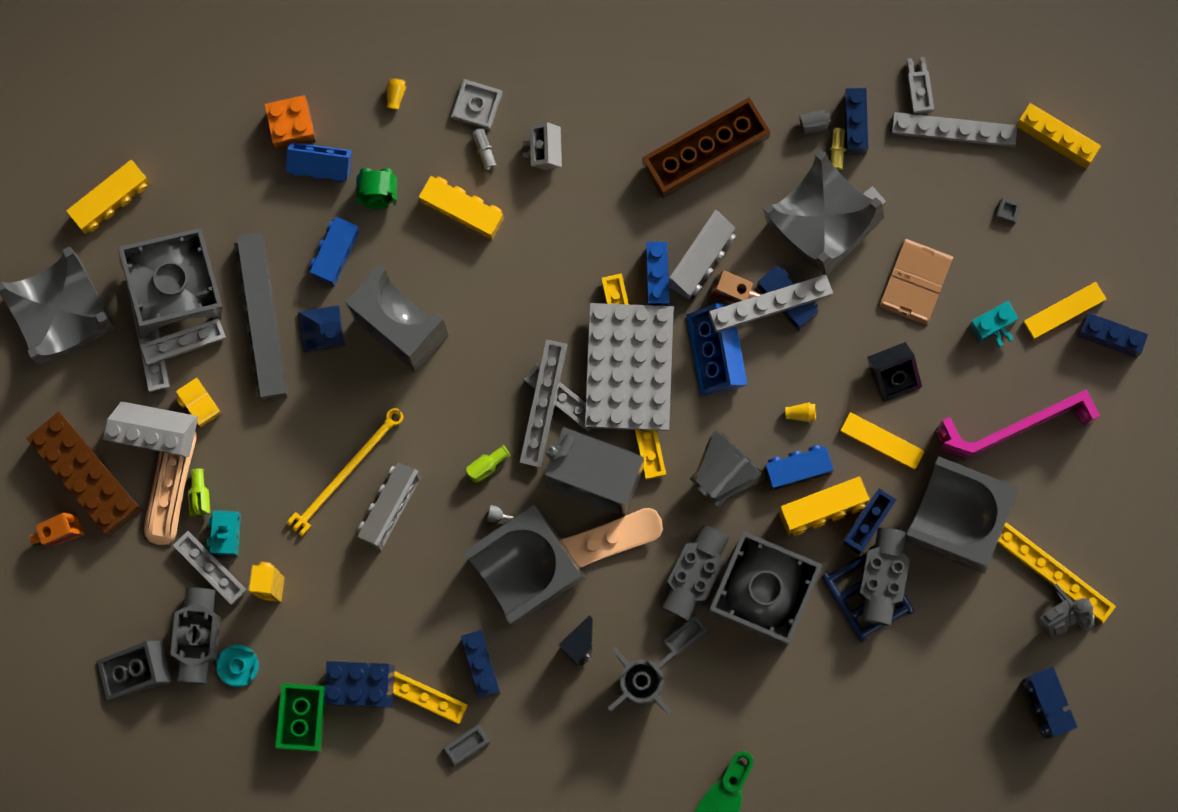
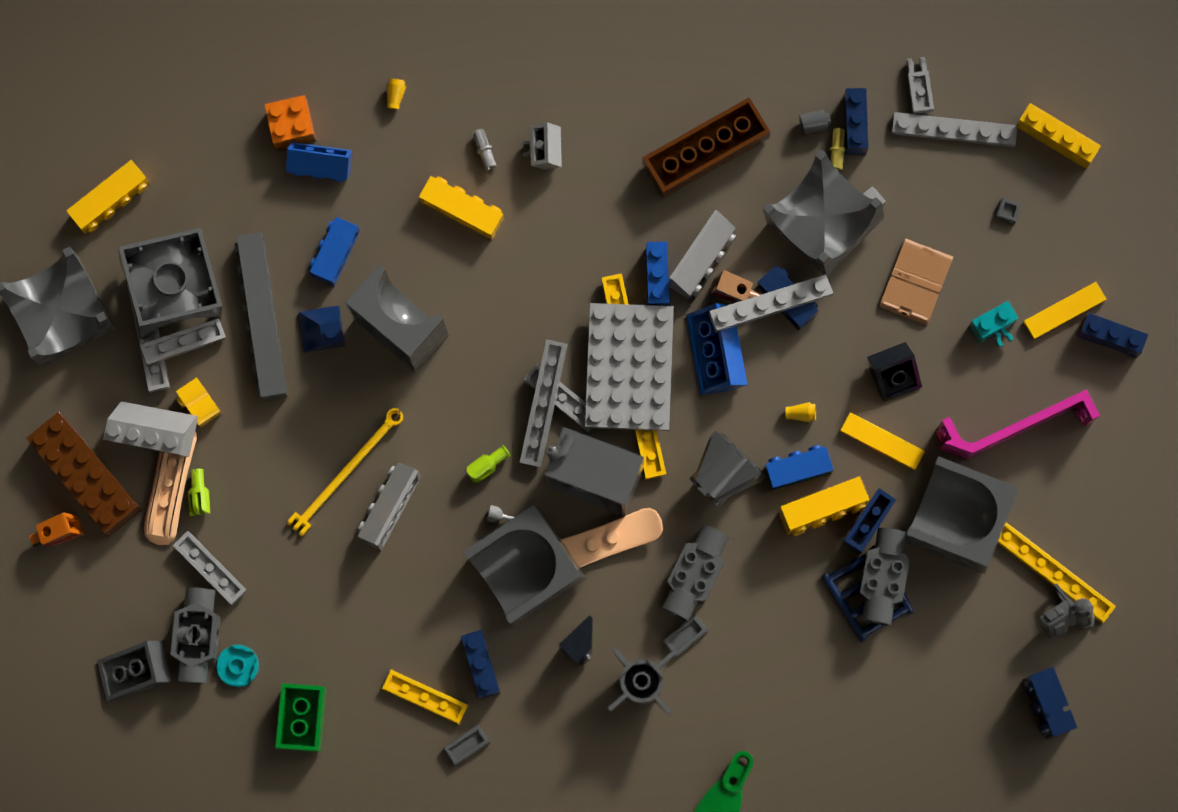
(224, 533): teal brick -> none
(266, 582): yellow brick -> none
(359, 684): dark blue piece -> none
(376, 188): green brick -> none
(476, 104): light grey tile -> none
(765, 589): dark grey piece -> none

